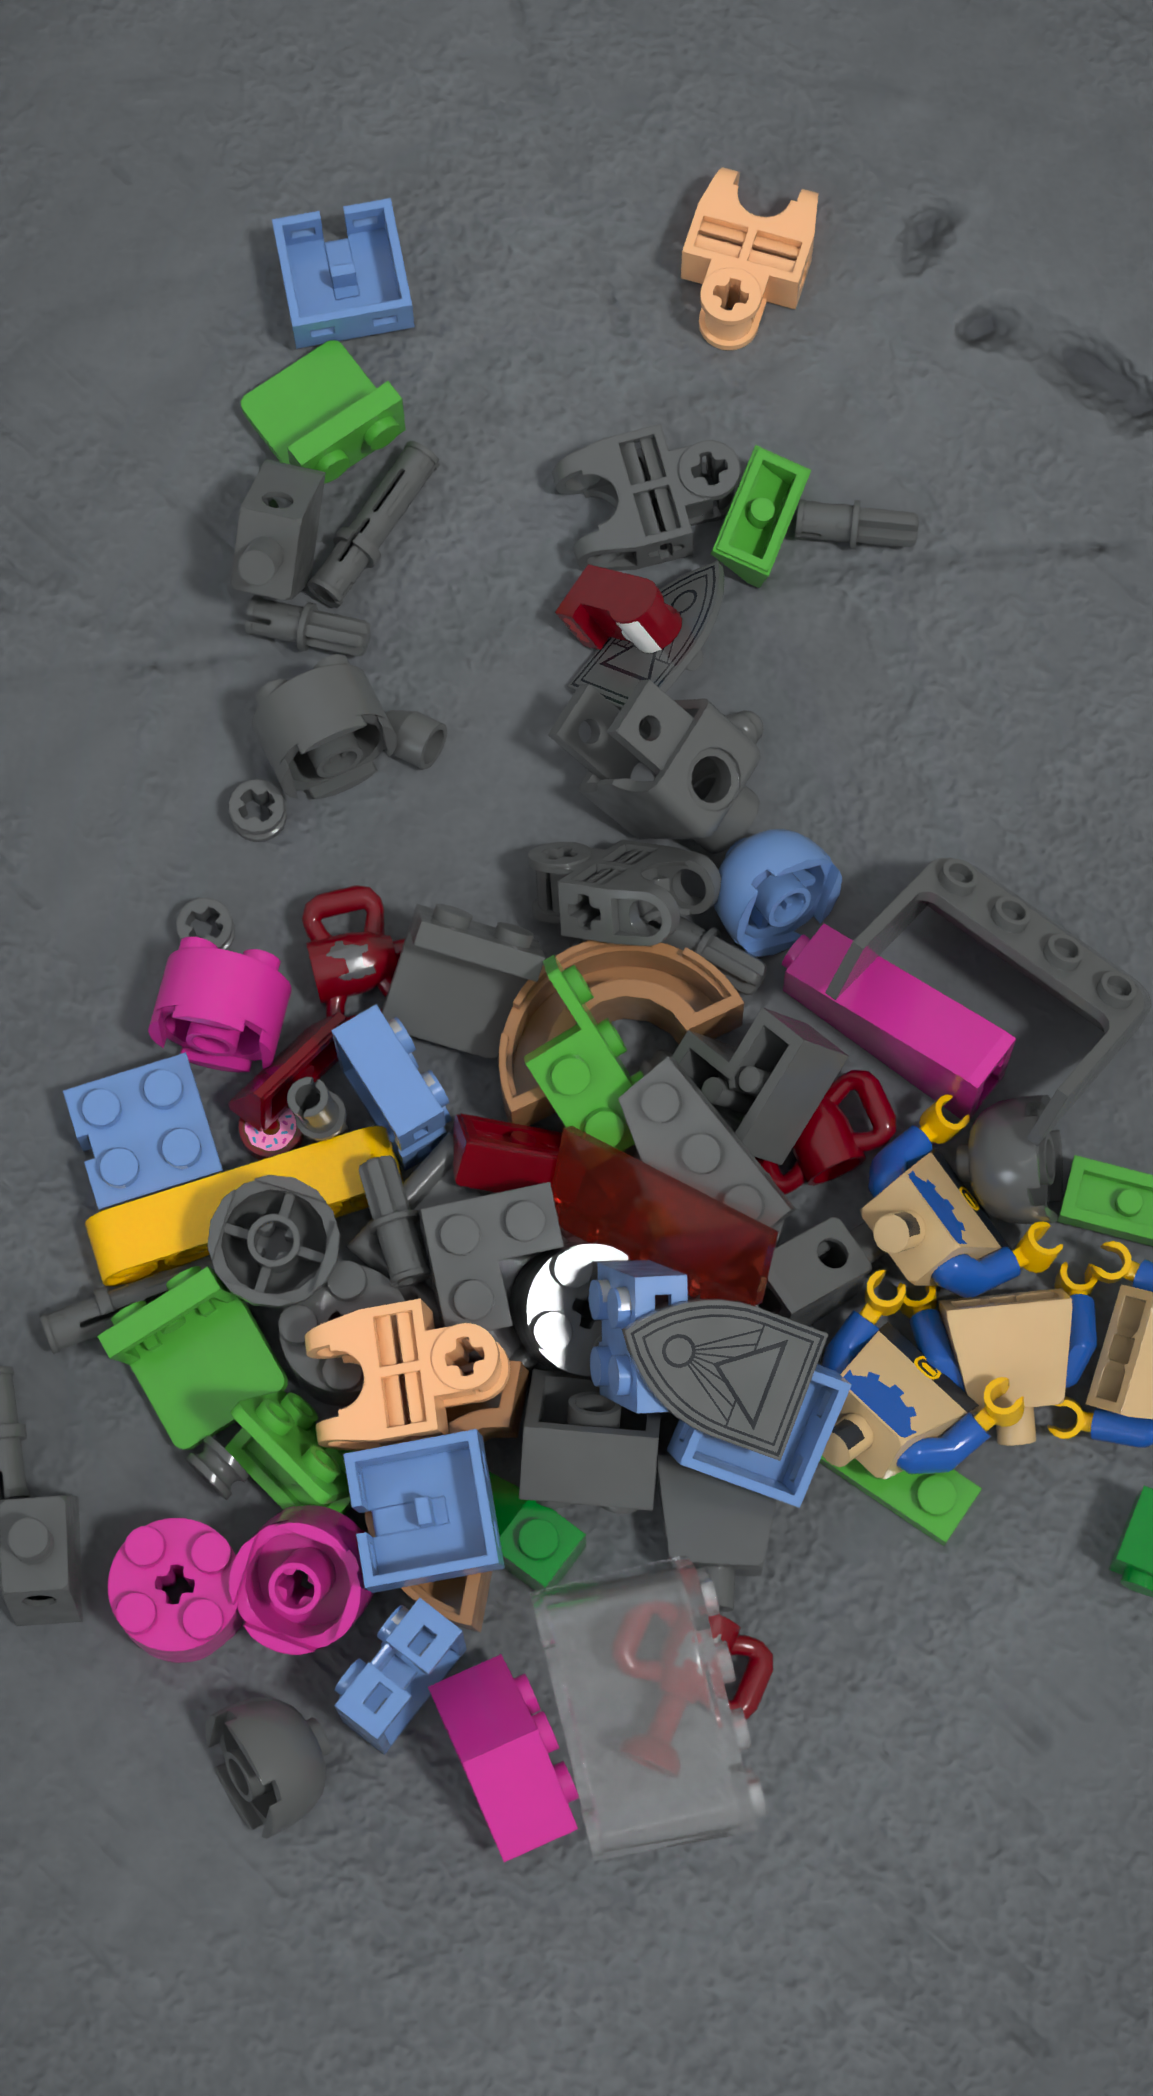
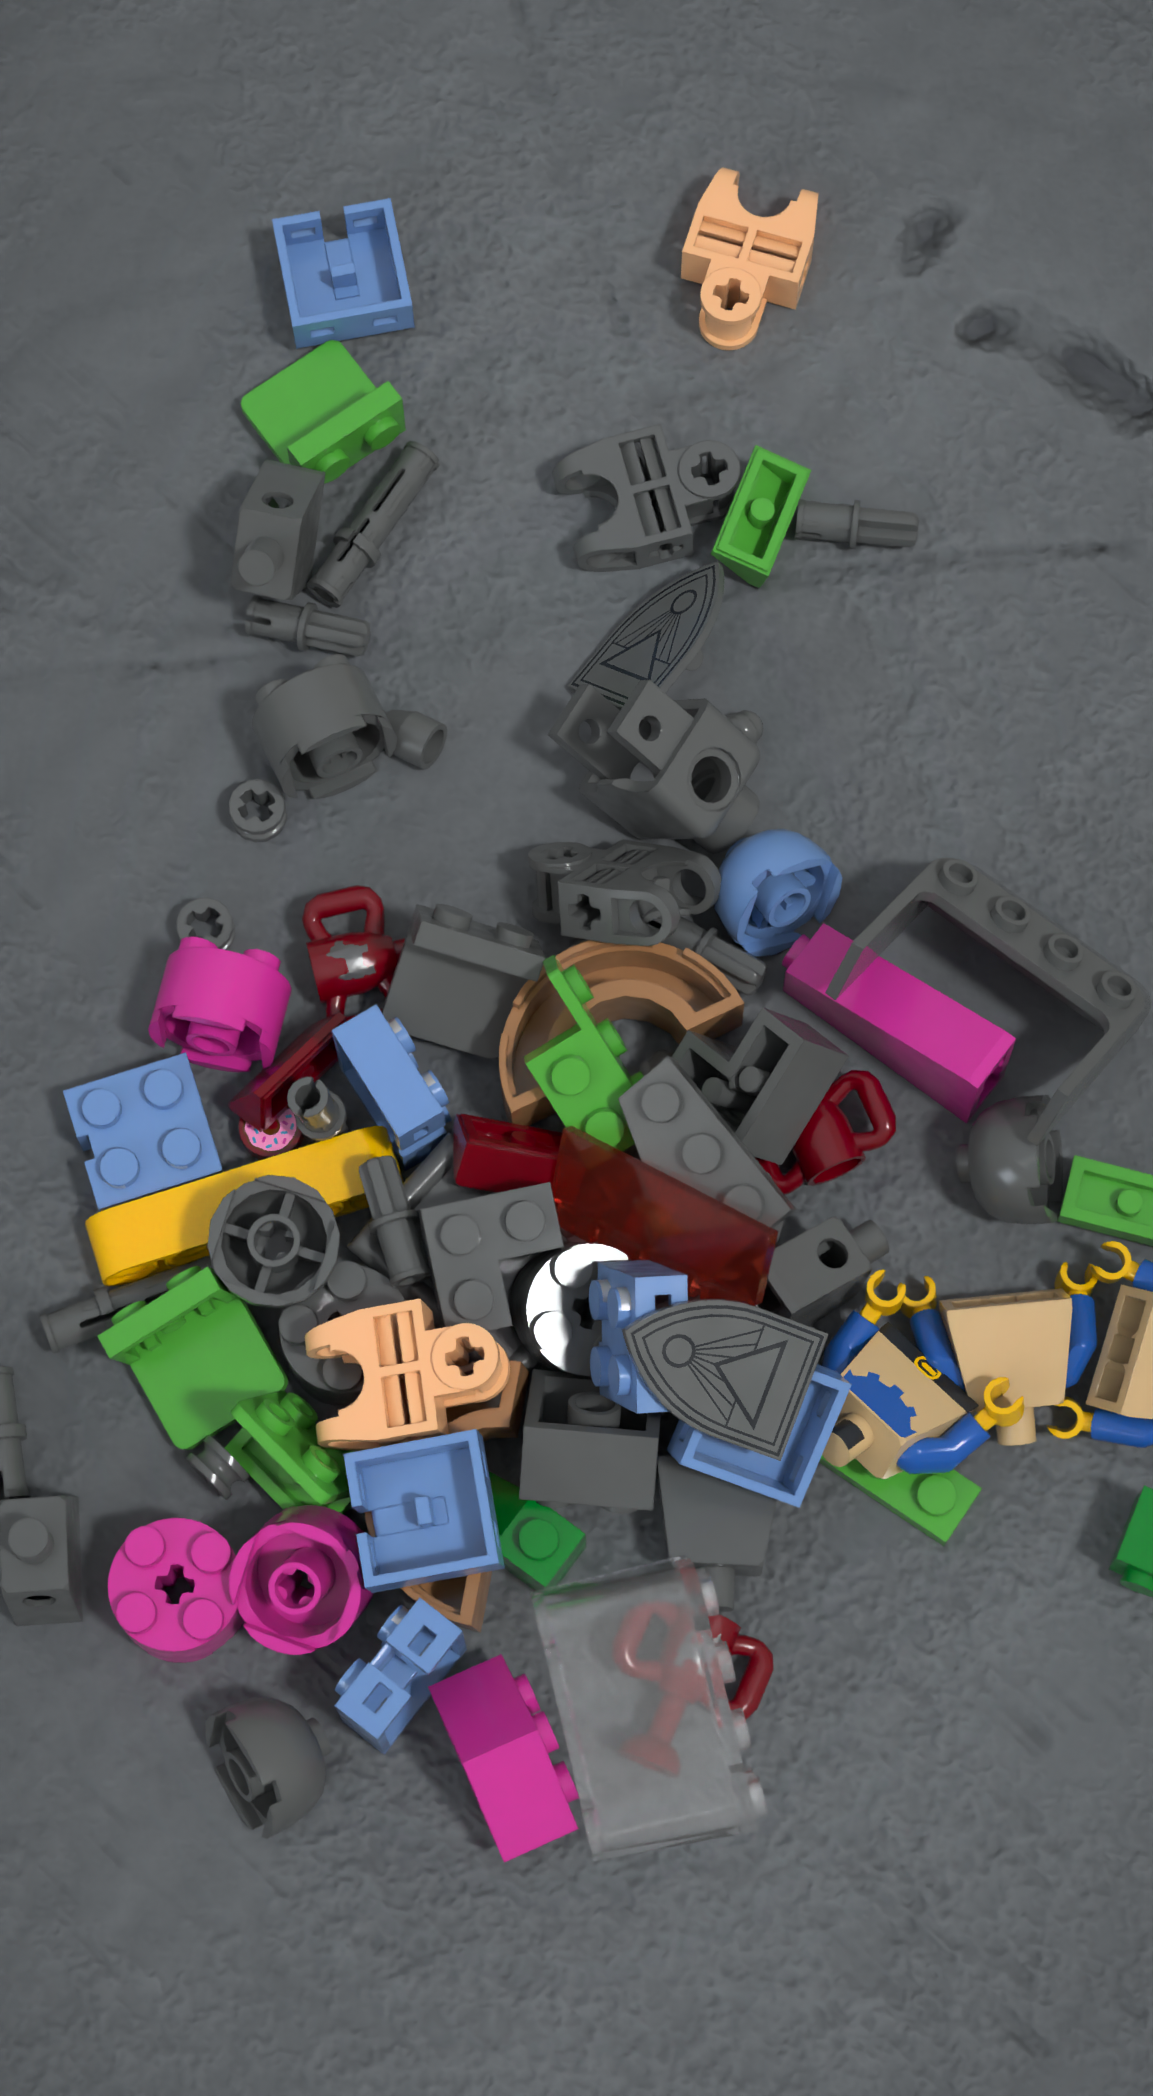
(619, 607): dark red leg -> none
(933, 1221): torso -> none

